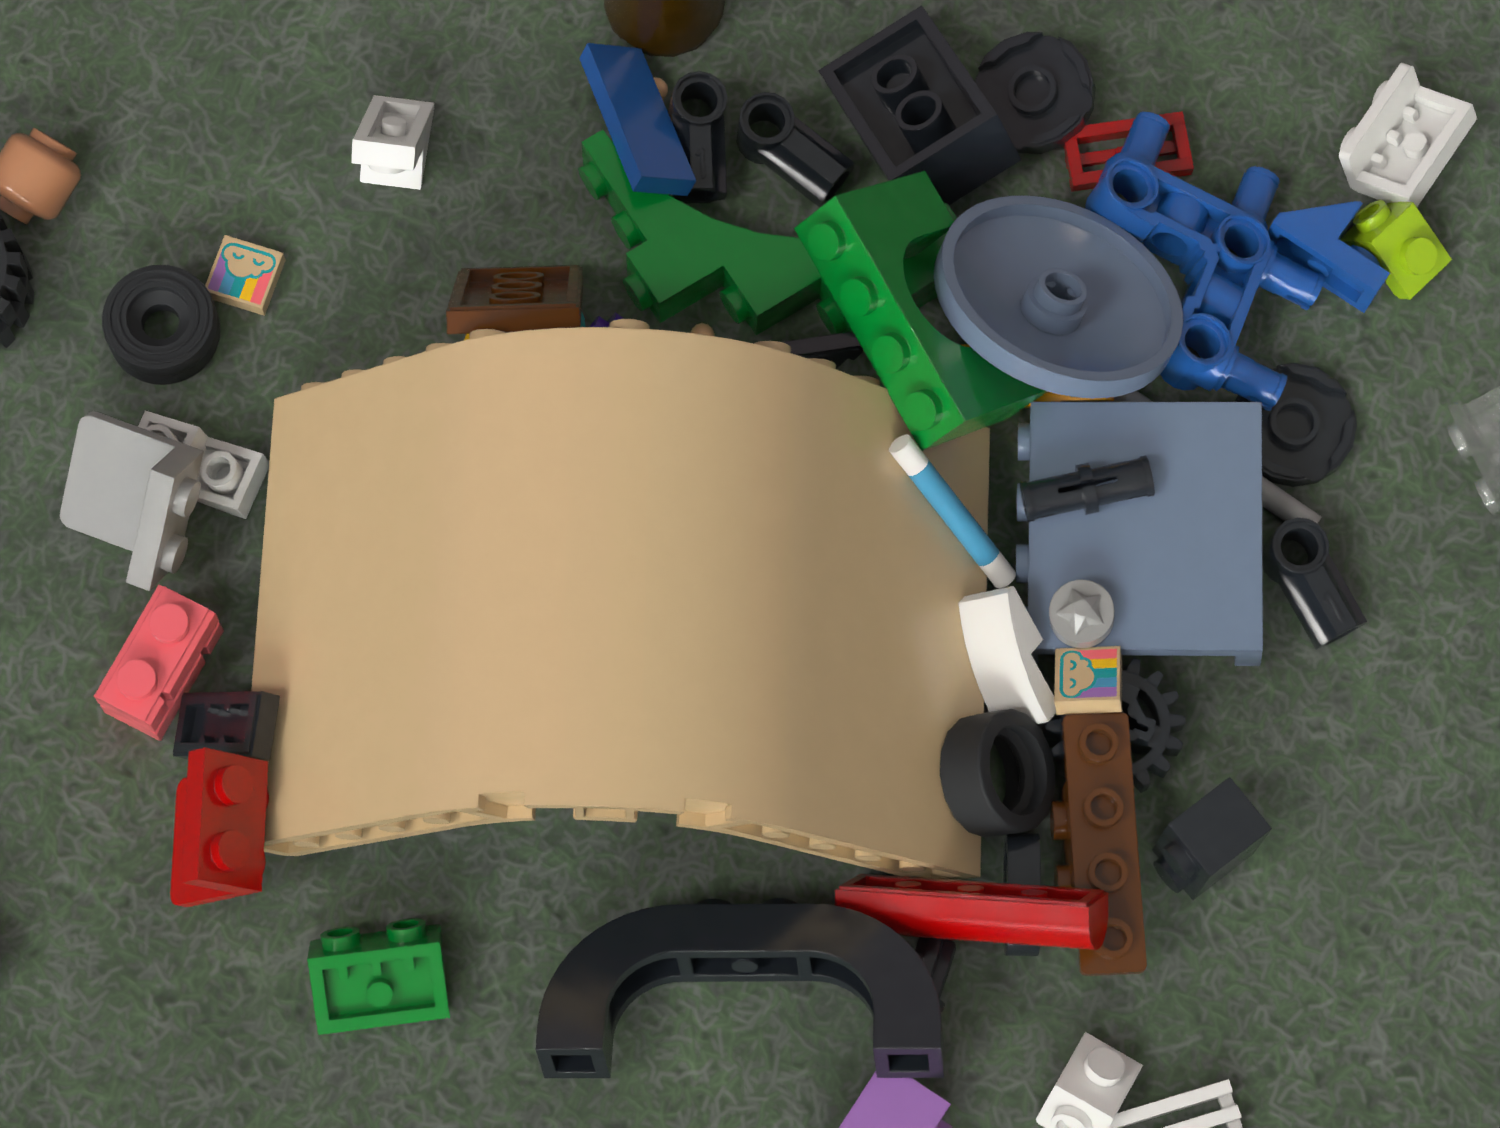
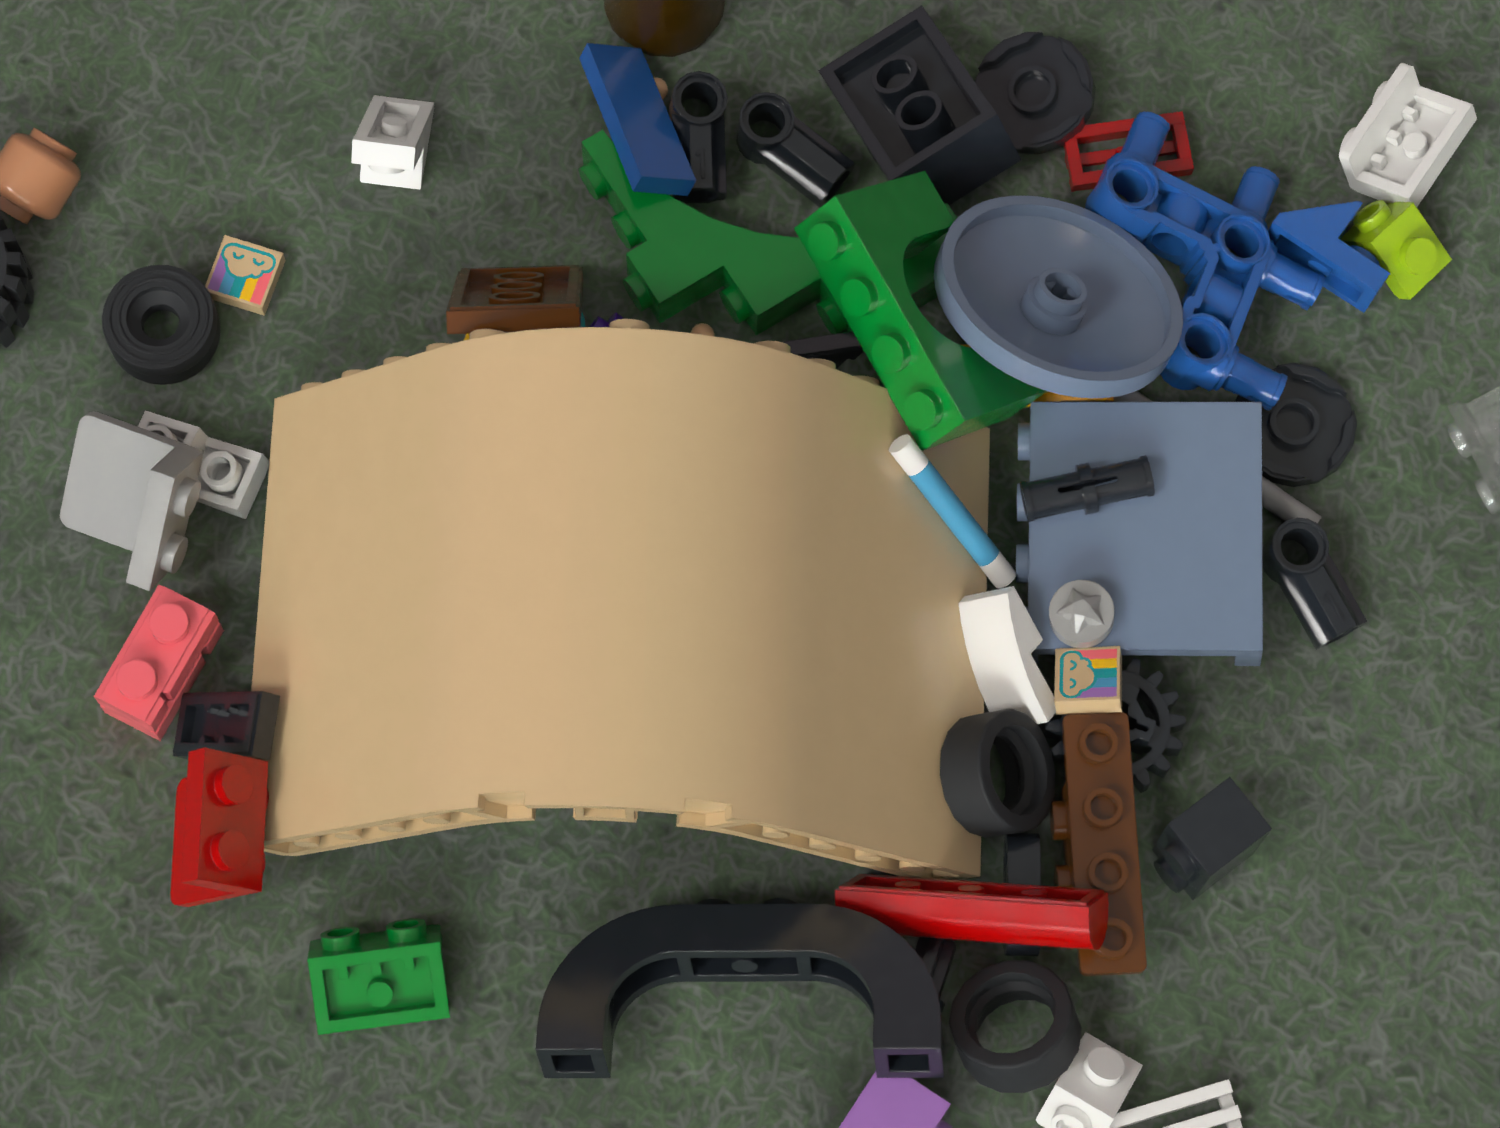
(1001, 985): none -> black tyre

